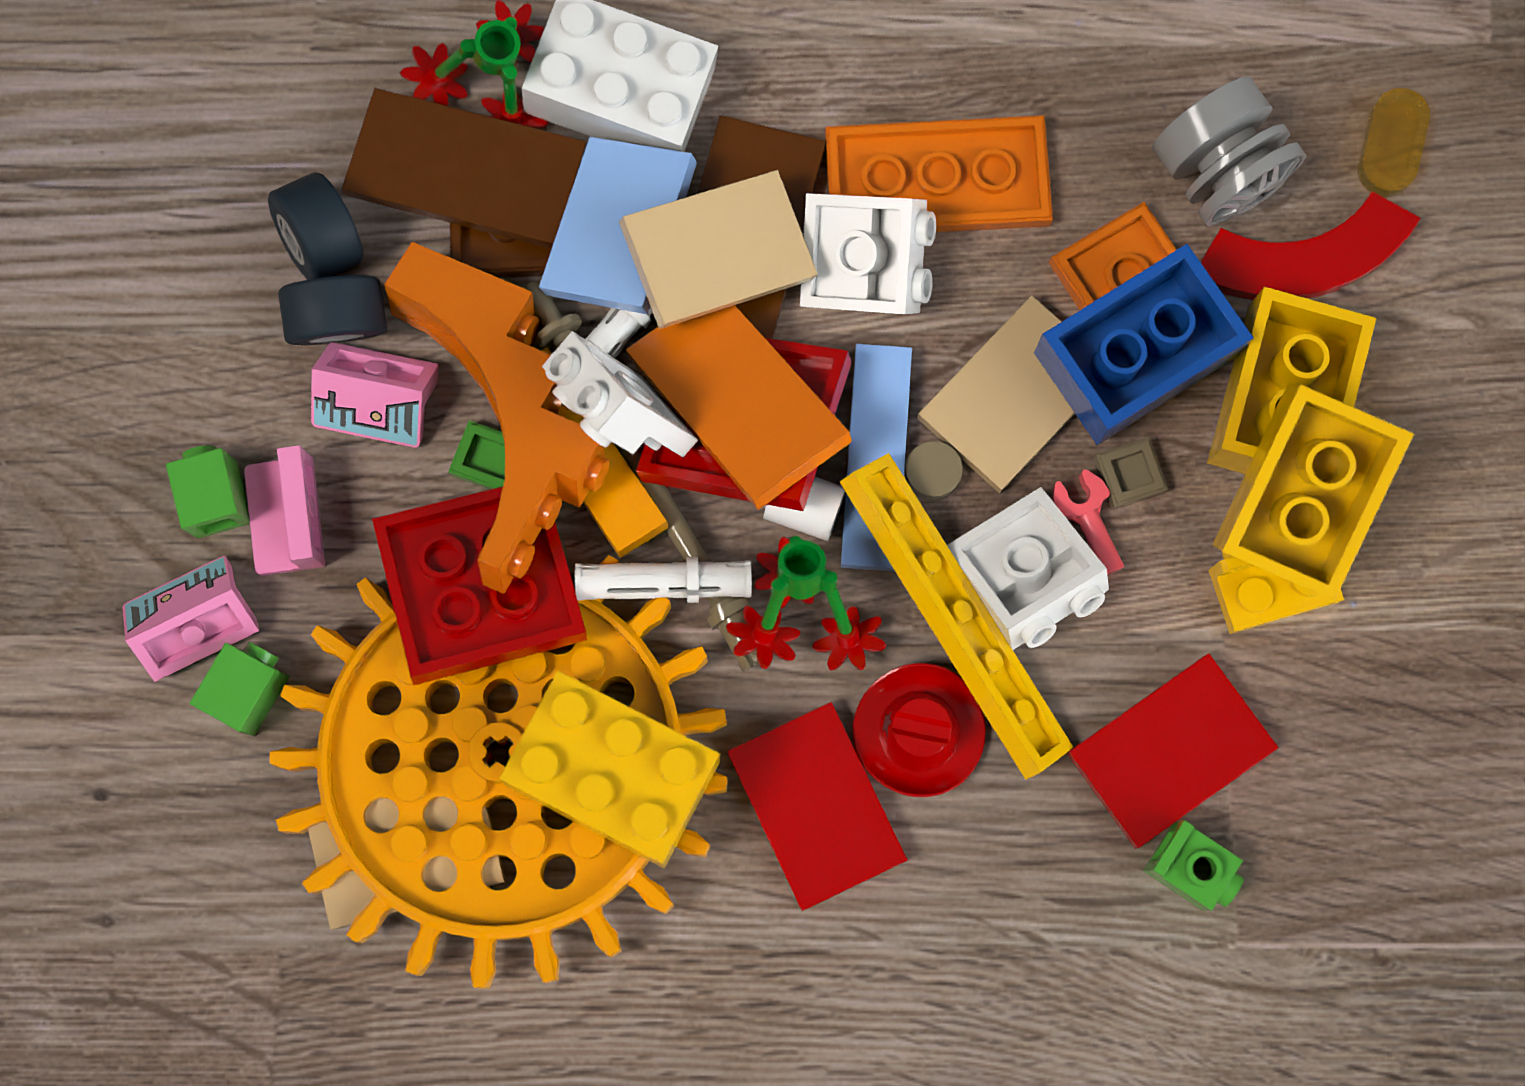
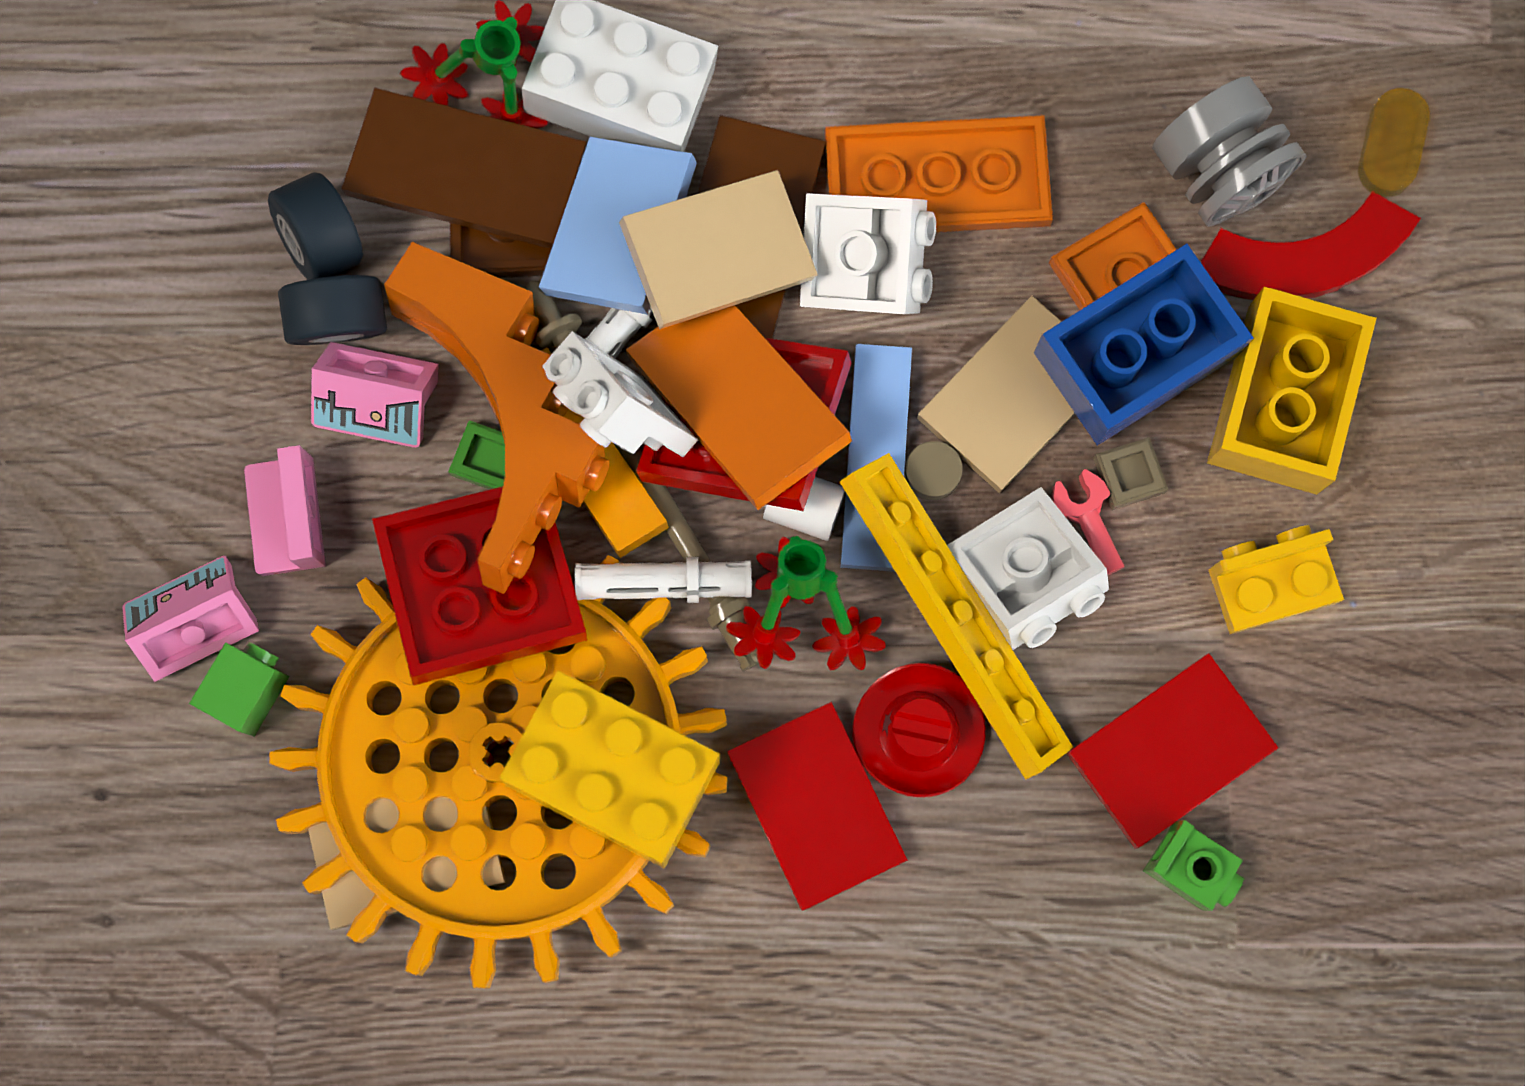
(208, 491): bright green brick -> none
(1312, 490): yellow brick -> none

